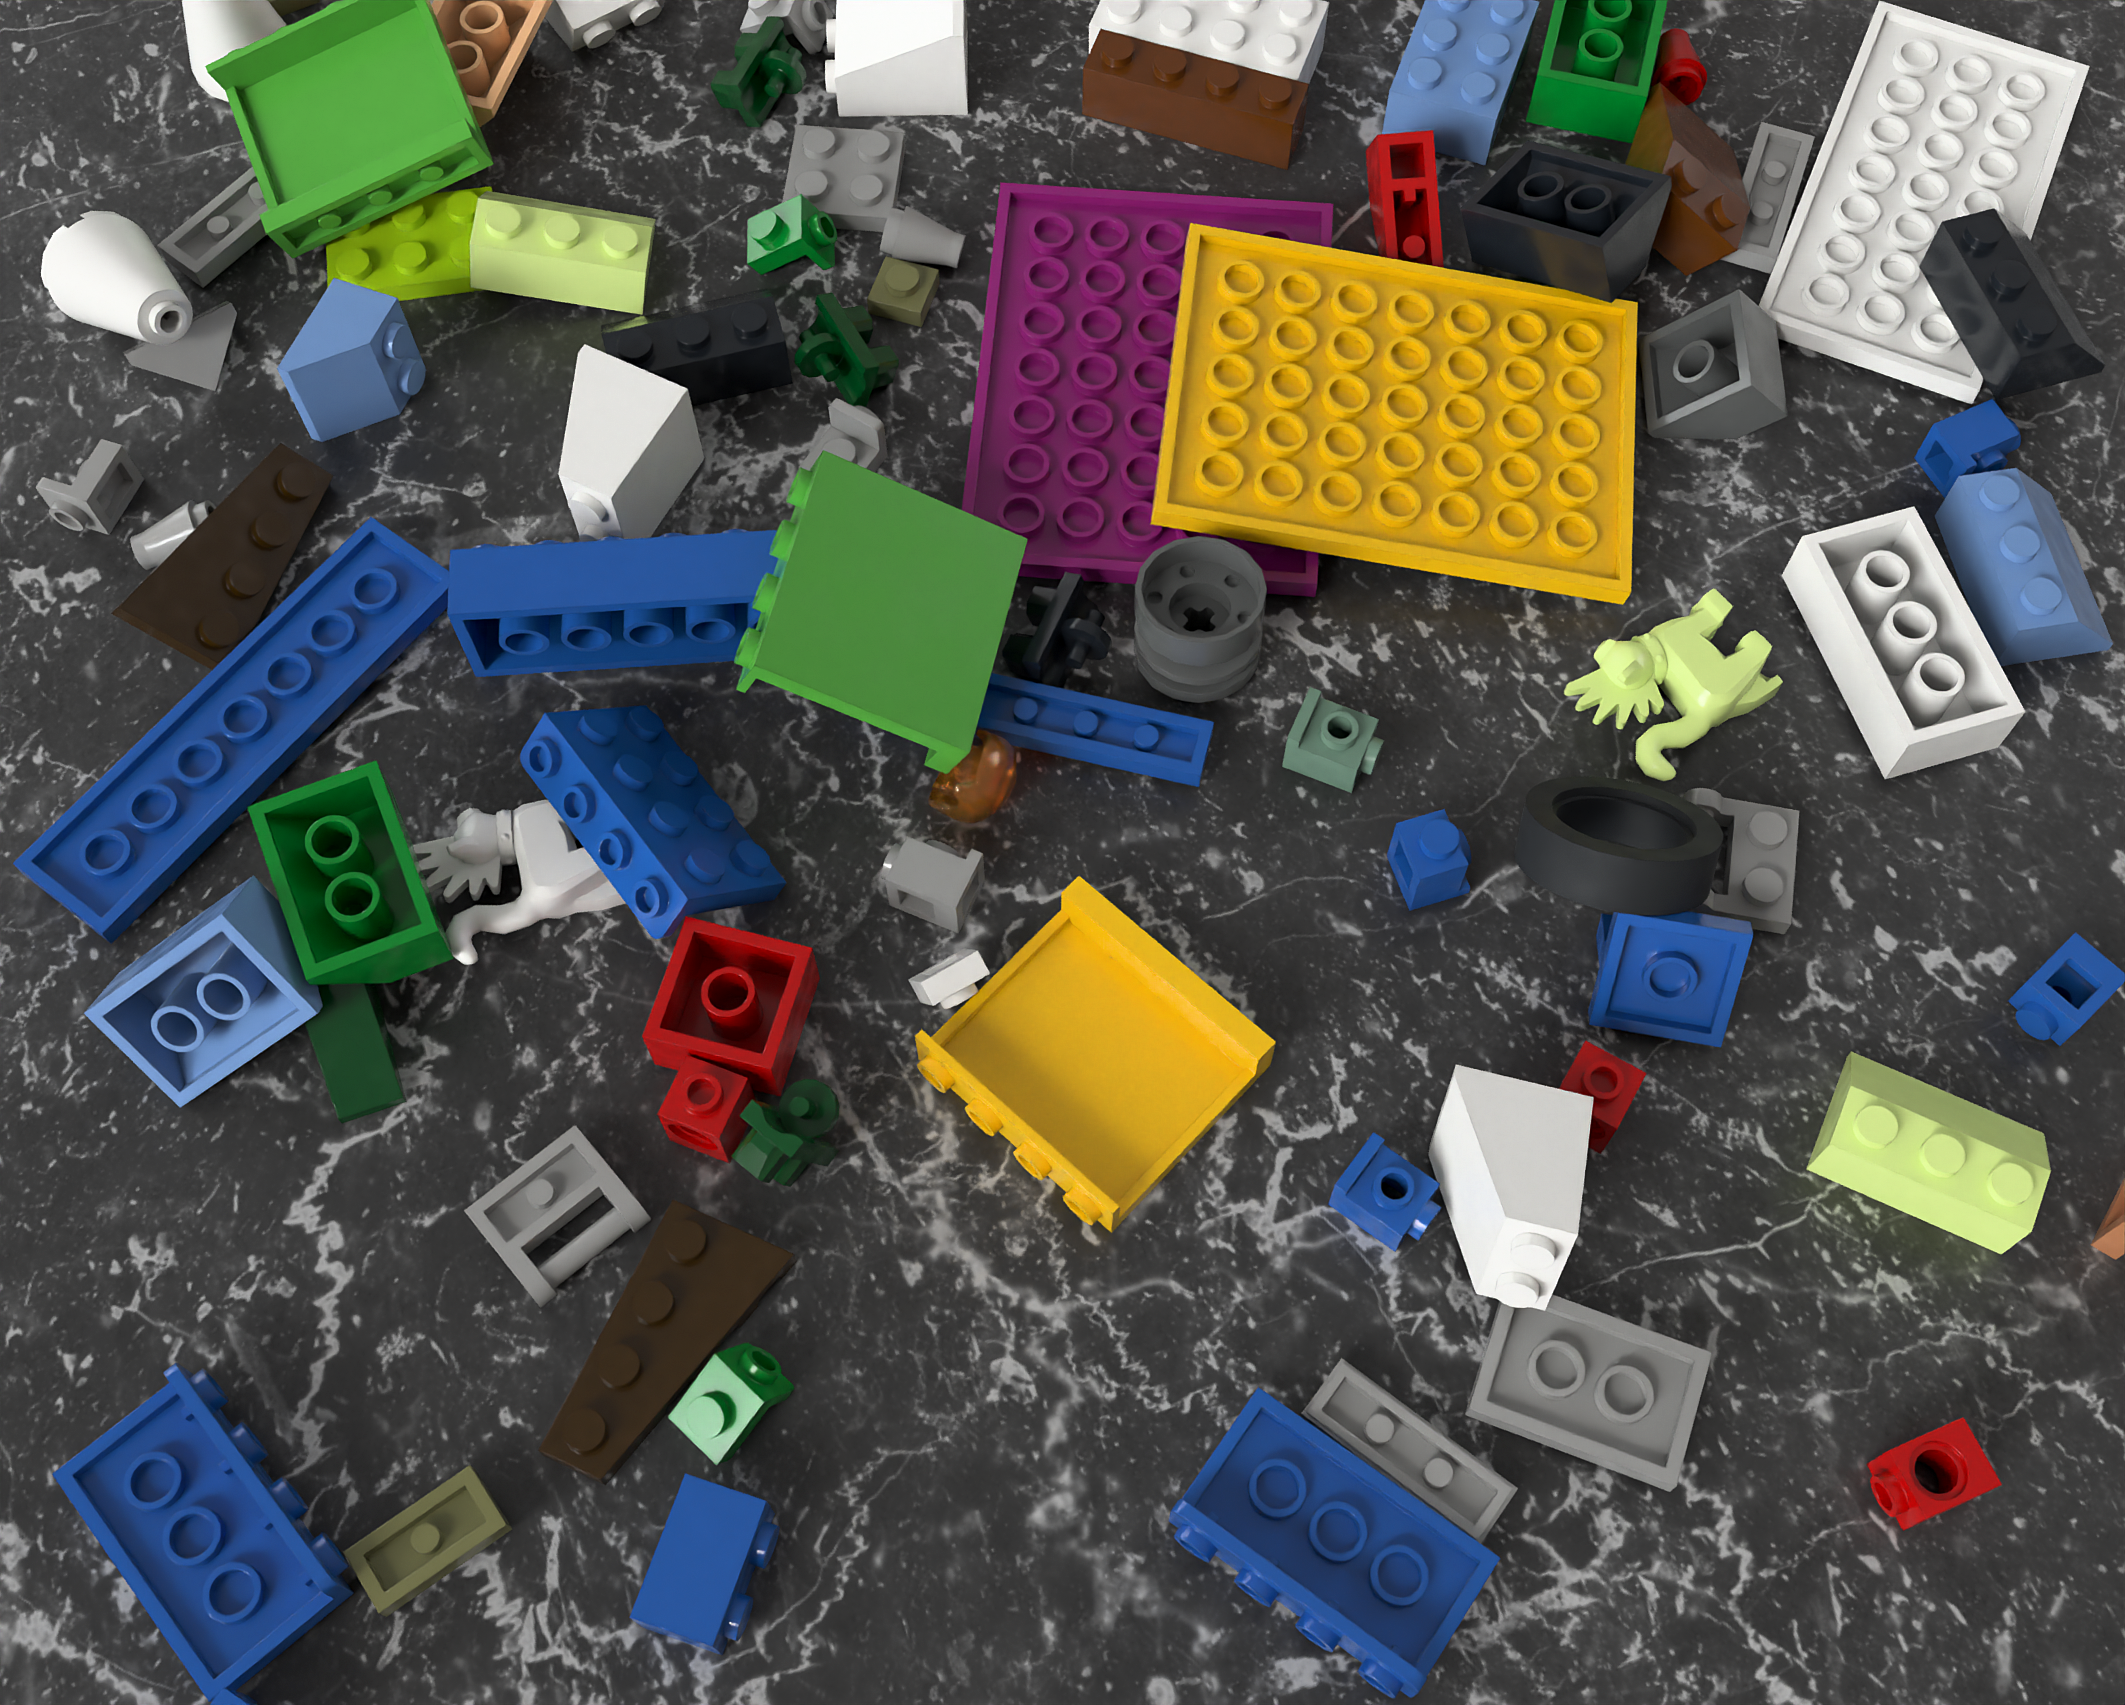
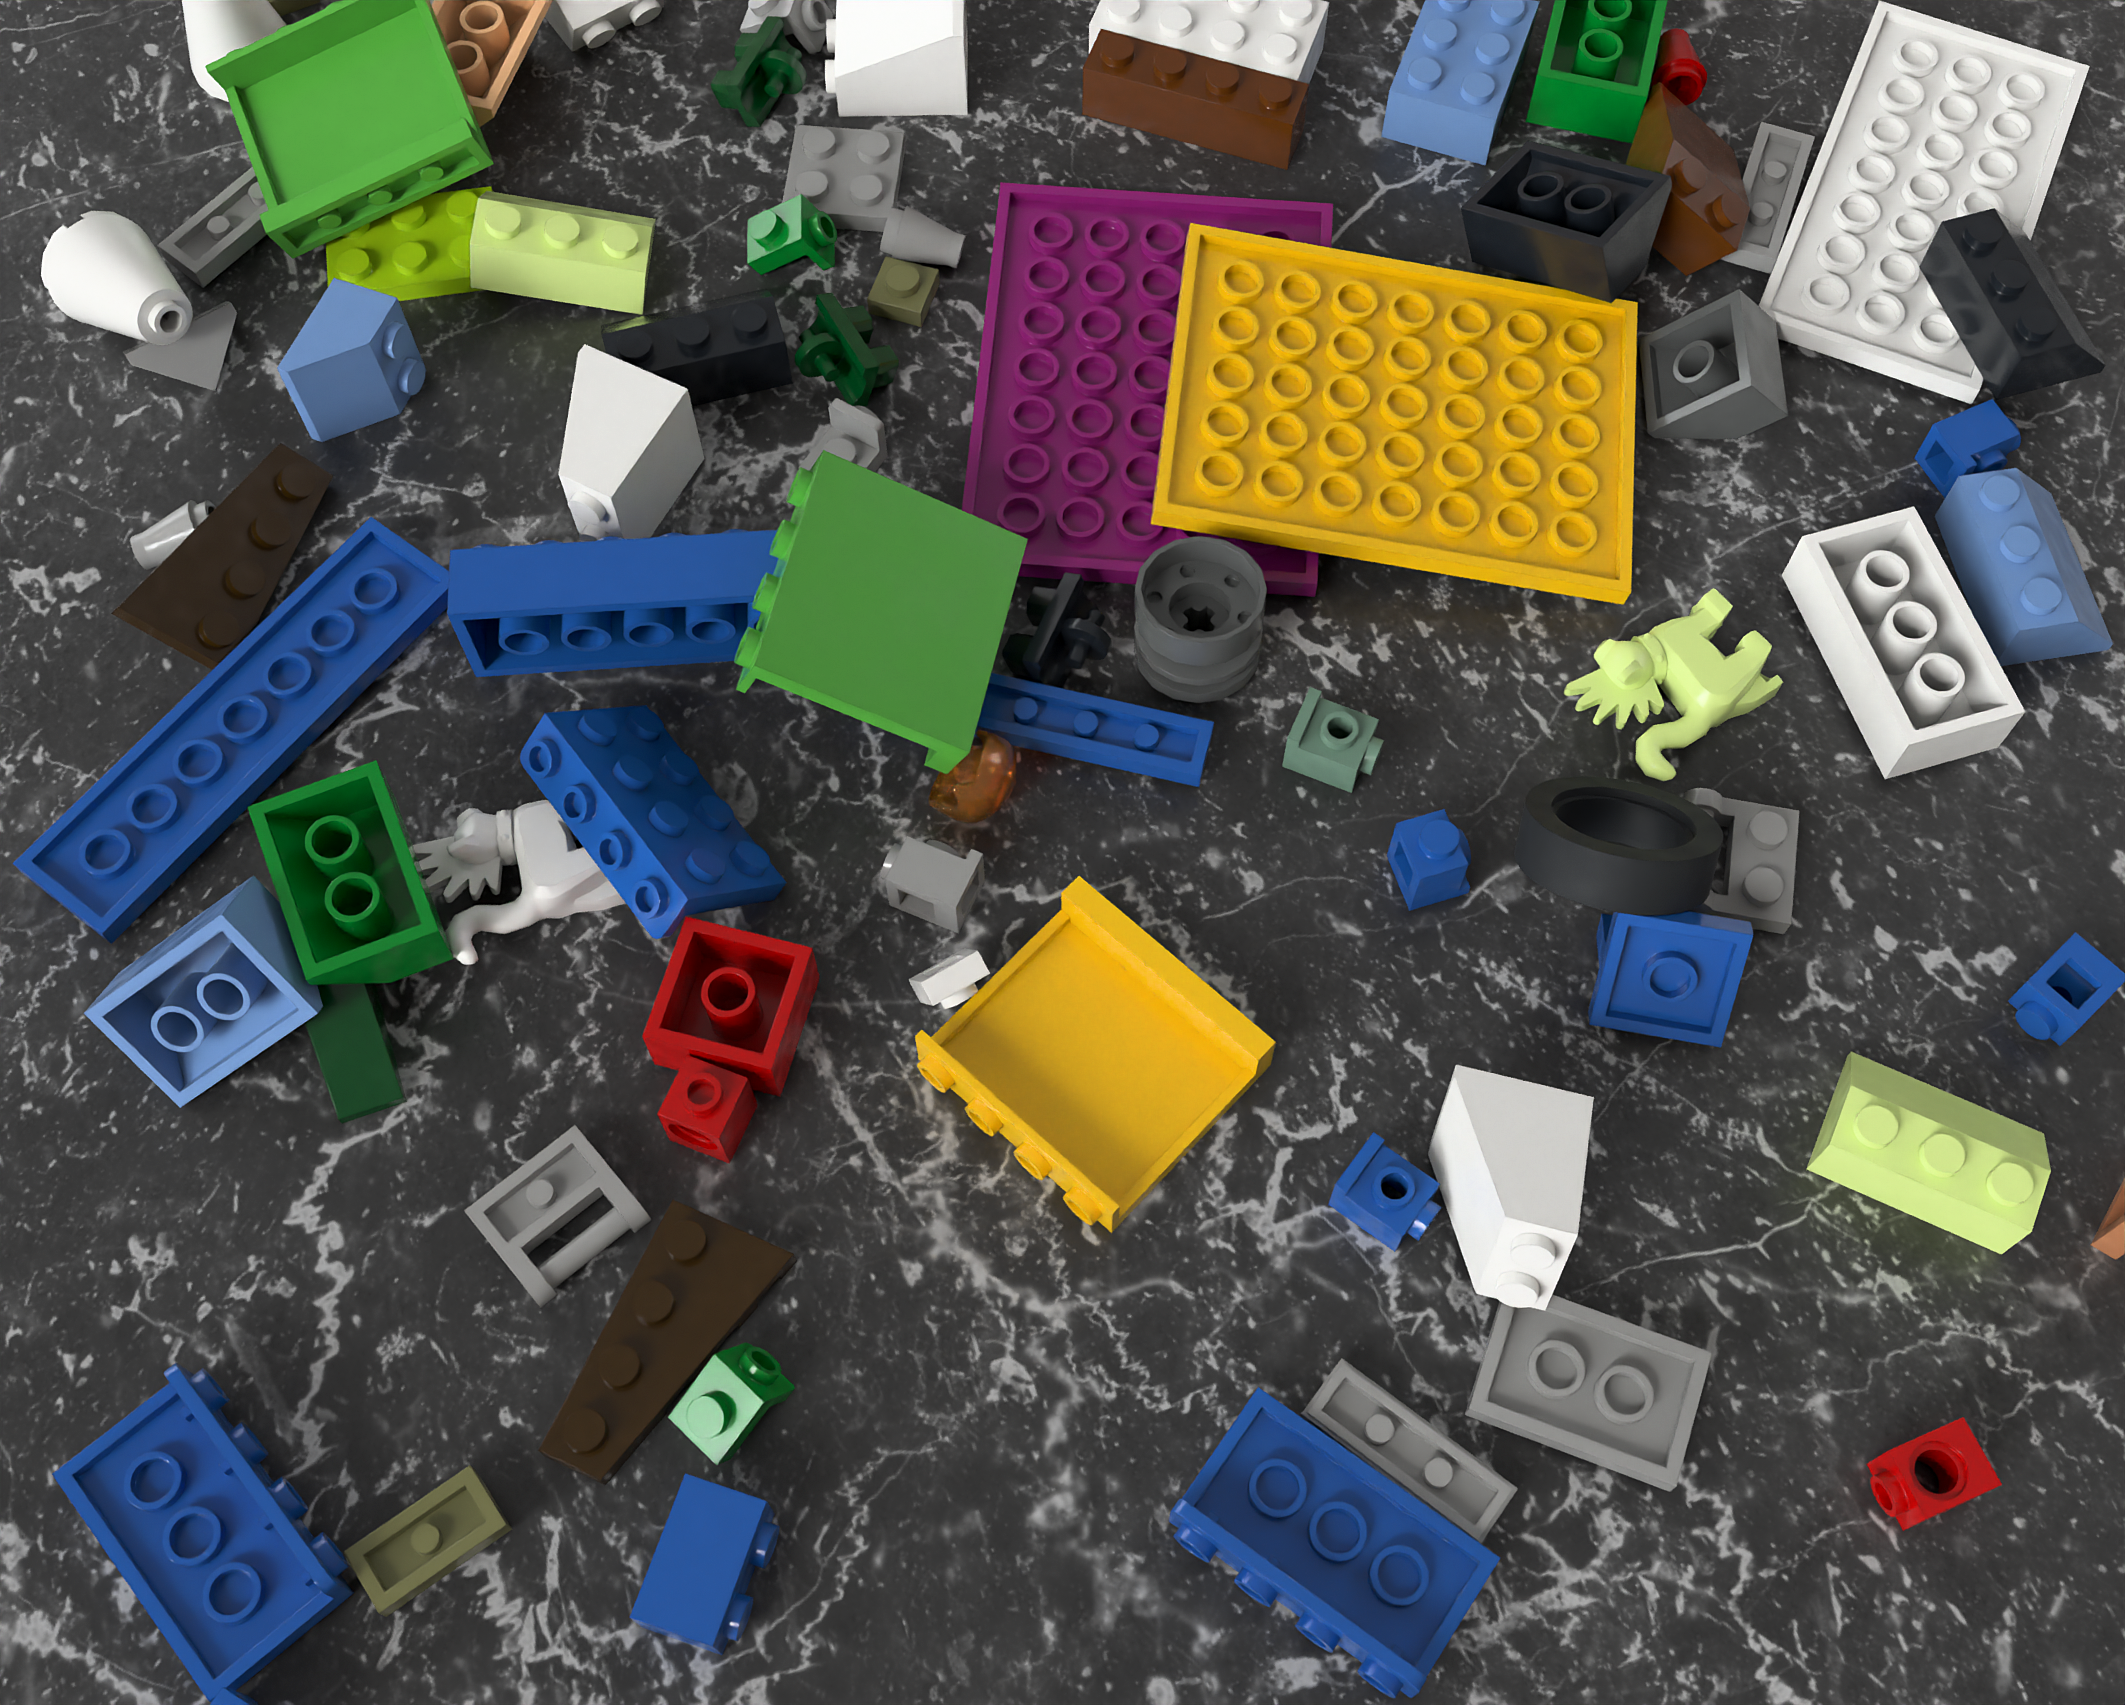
(97, 494): light grey bracket -> none
(786, 1135): dark green hips -> none
(1405, 197): red slope -> none
(1610, 1083): red brick -> none

